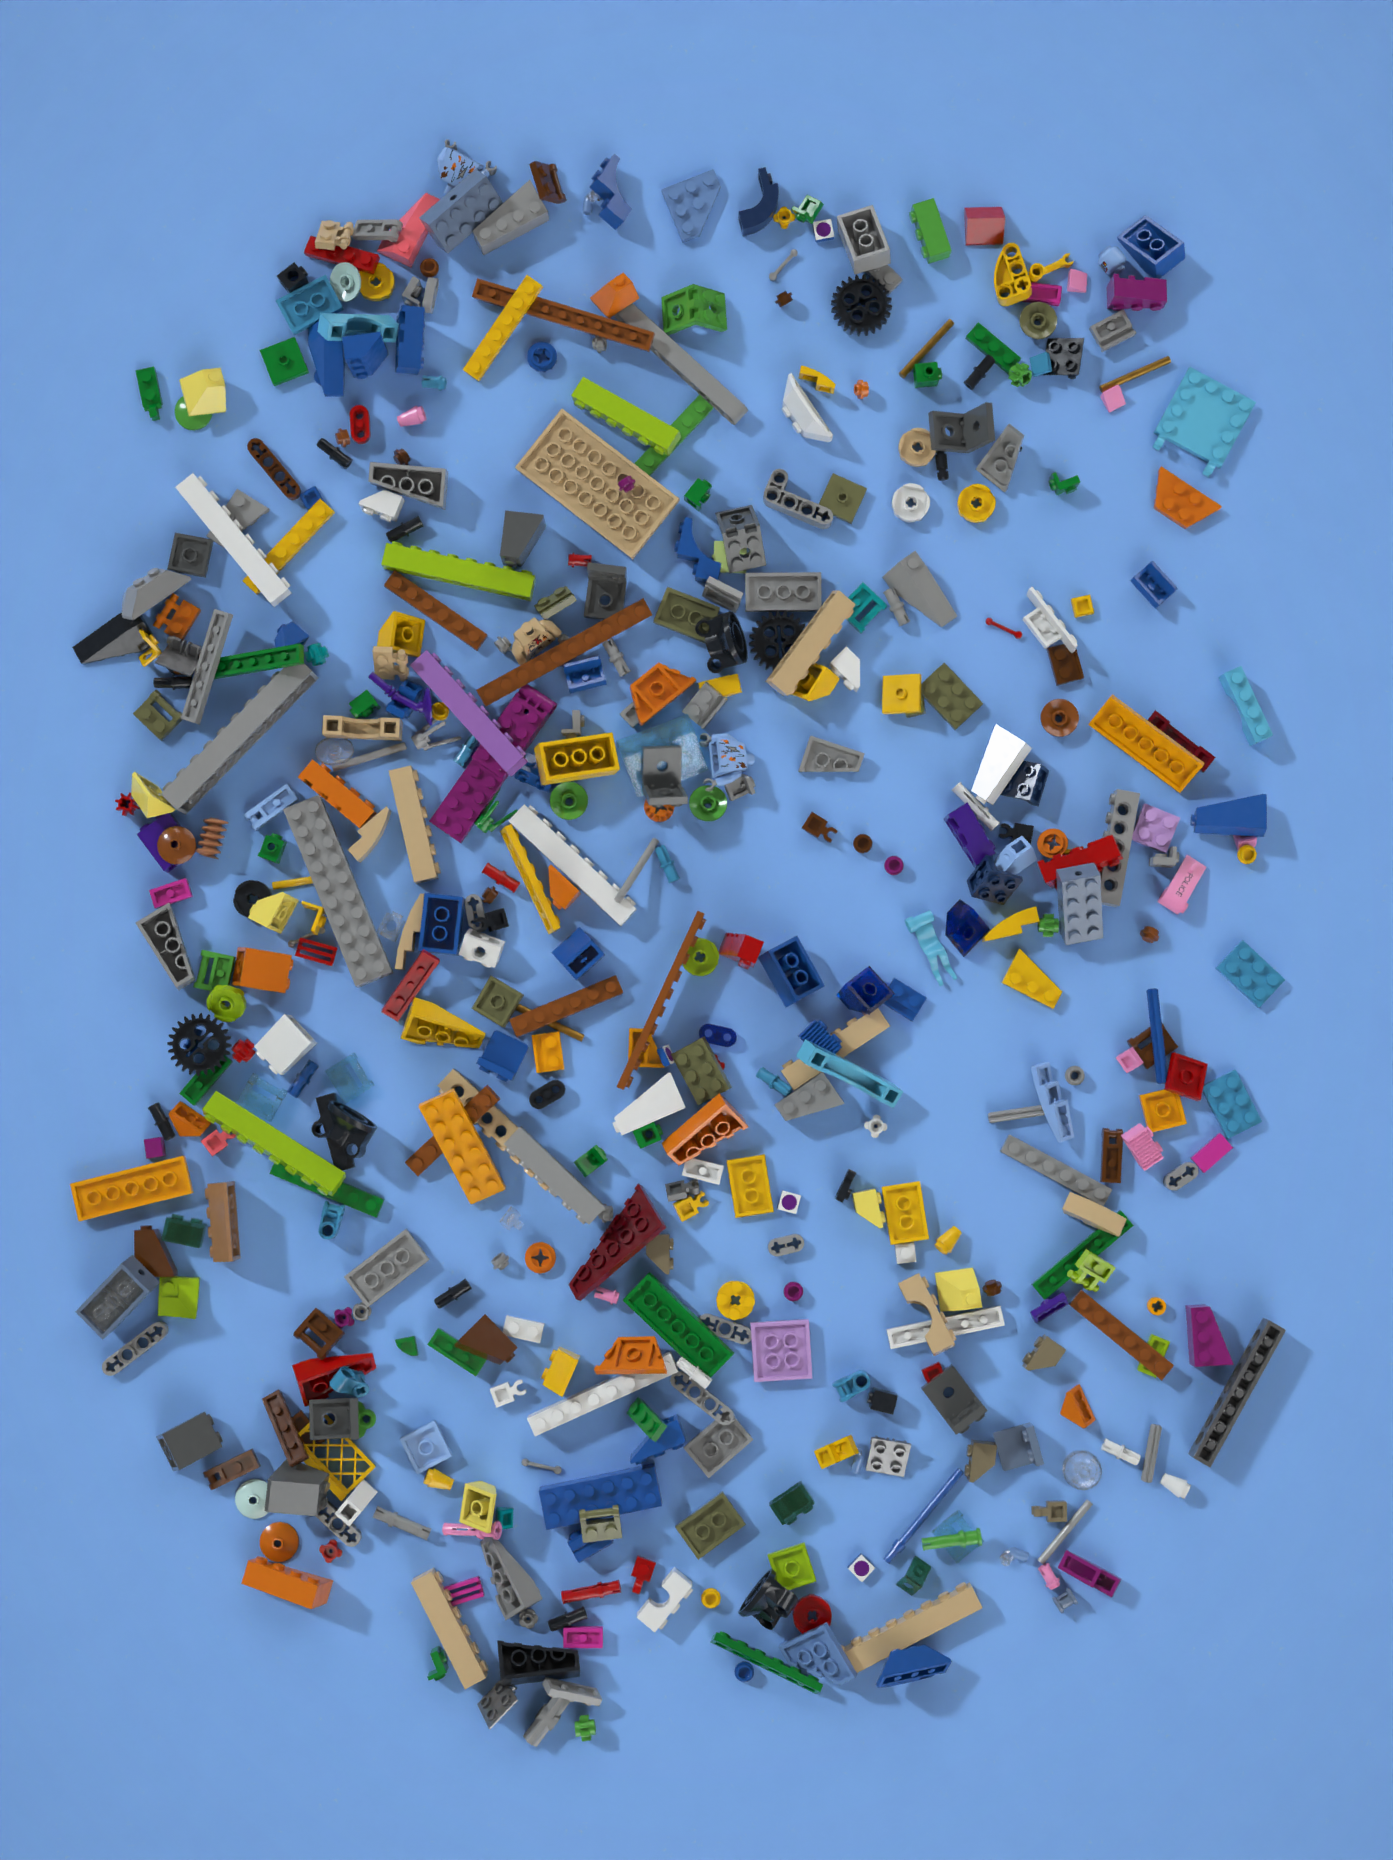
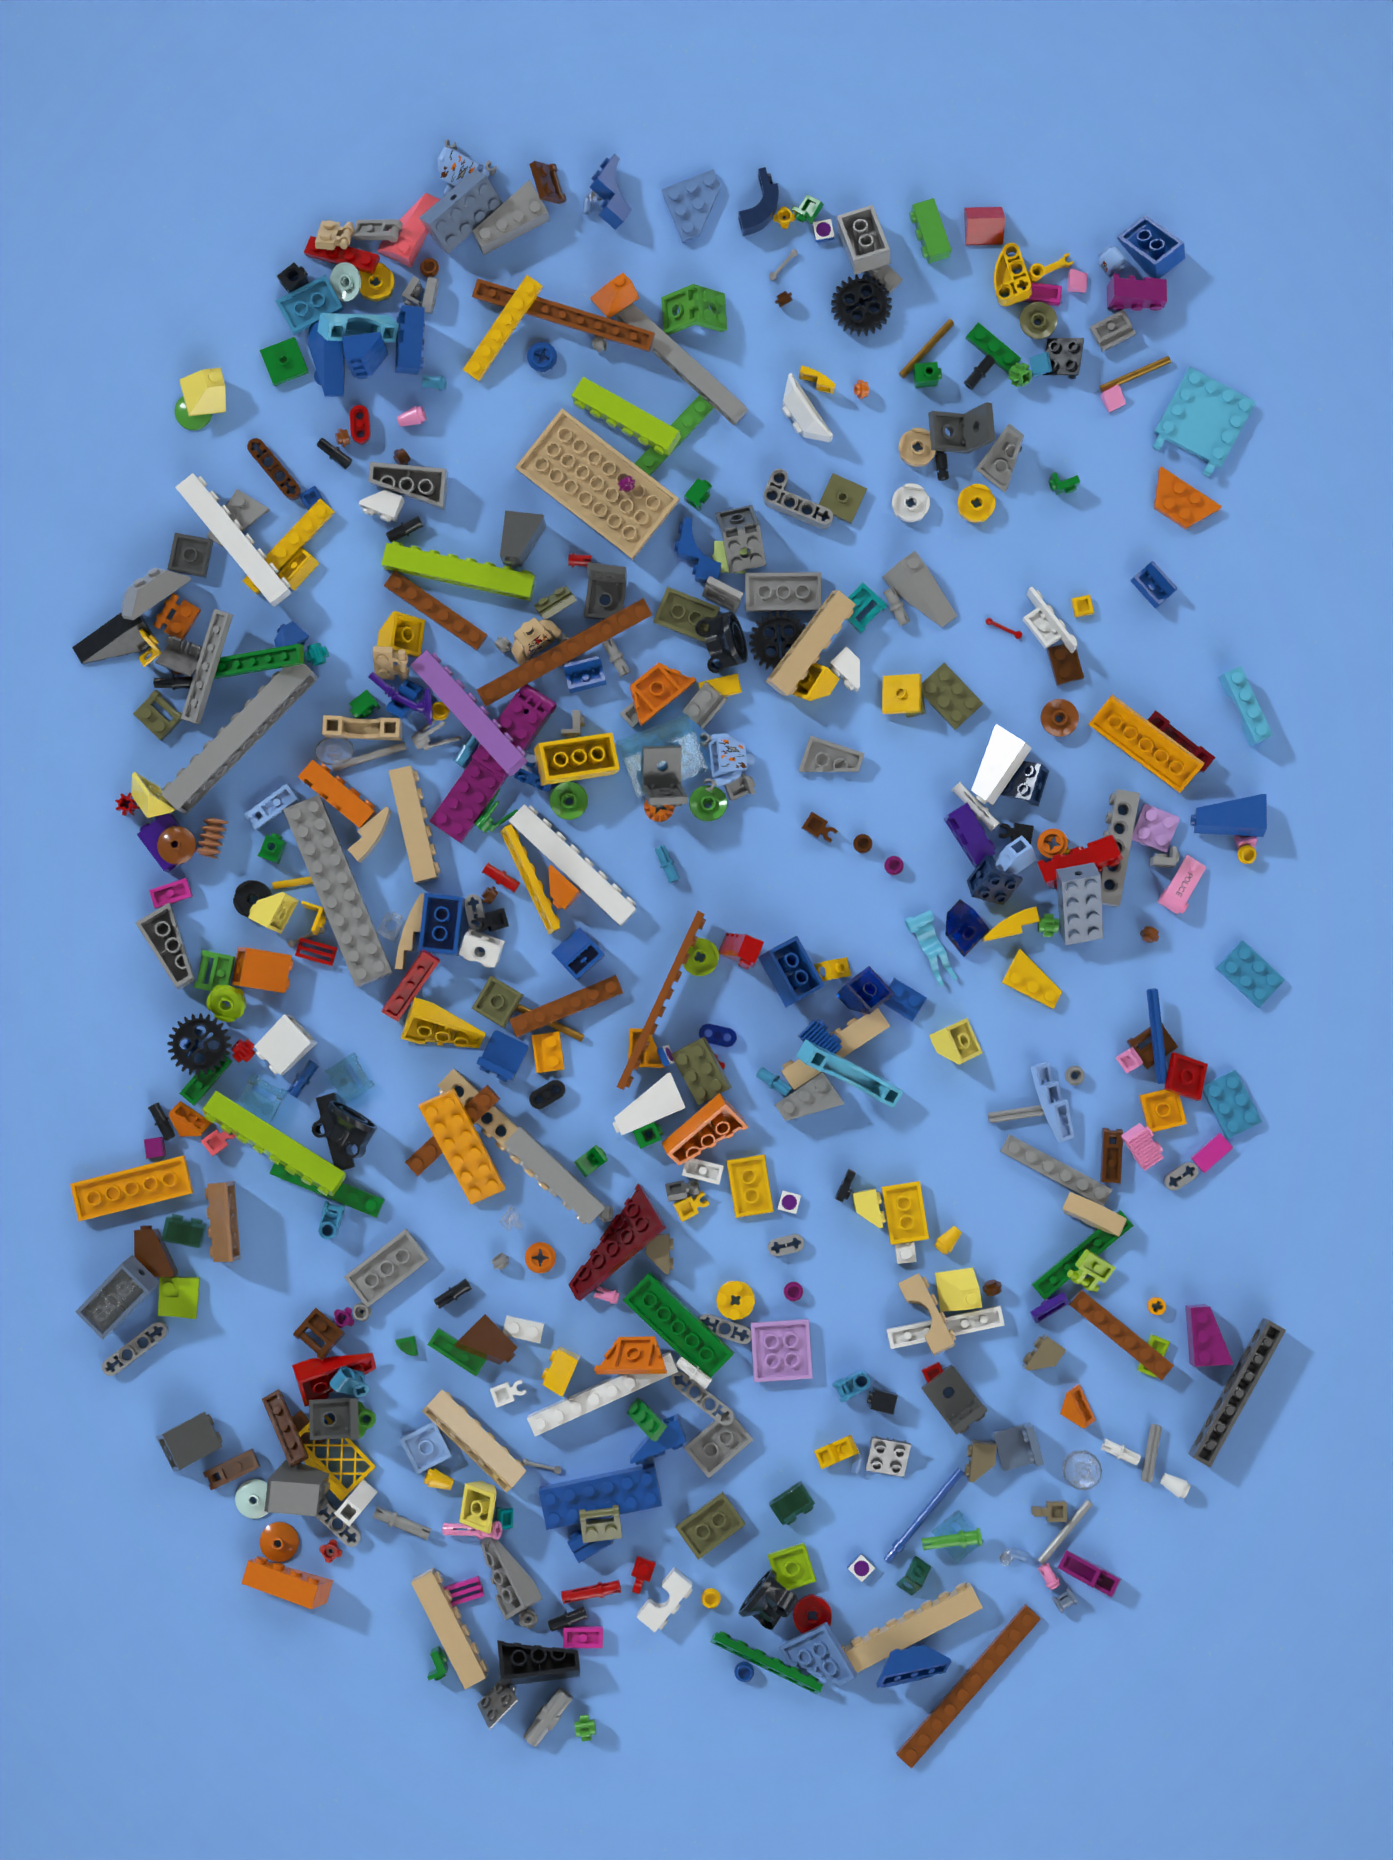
(149, 391): green hinge -> none
(298, 568): none -> yellow slope
(474, 1440): none -> tan brick
(572, 1692): light grey plate -> none
(637, 869): light grey bar -> none
(834, 969): none -> yellow bracket
(875, 1131): white plate -> none
(956, 1042): none -> light yellow slope
(968, 1686): none -> dark orange plate

